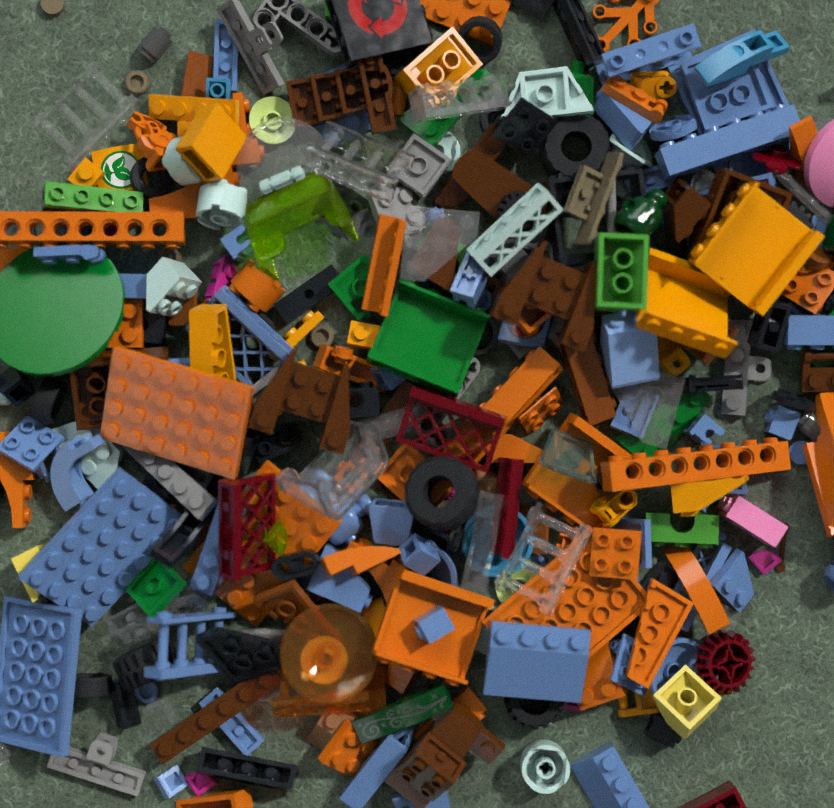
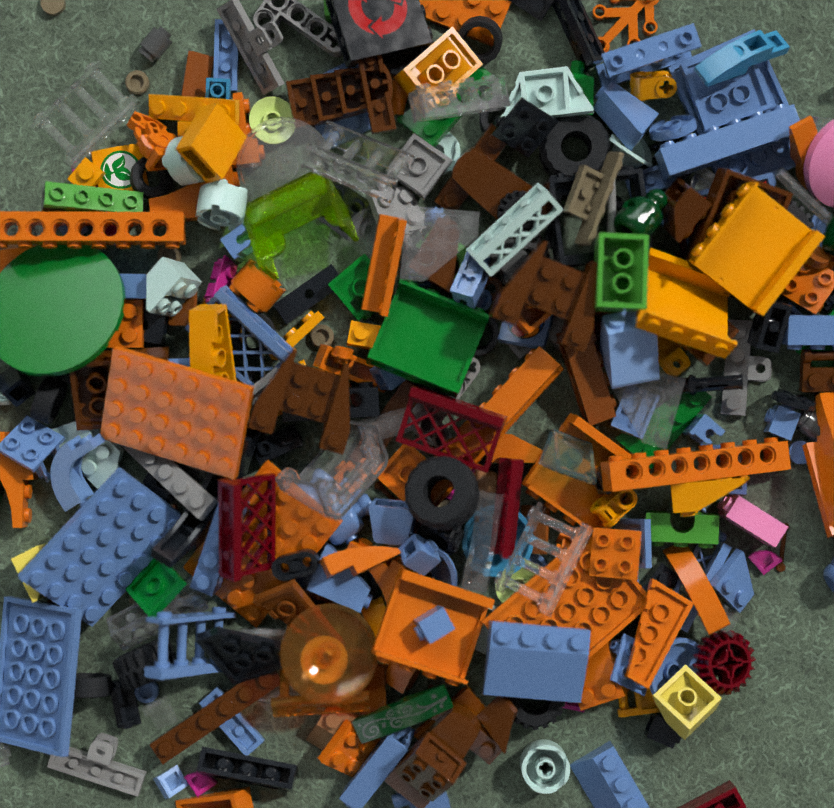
(69, 253): medium blue hinge -> none
(277, 538): clear neon green tile -> none
(282, 179): light aqua axle -> none
(498, 720): none -> reddish brown slope
(549, 404): orange hinge -> none
(635, 98): orange plate -> none
(777, 159): dark red plate -> none

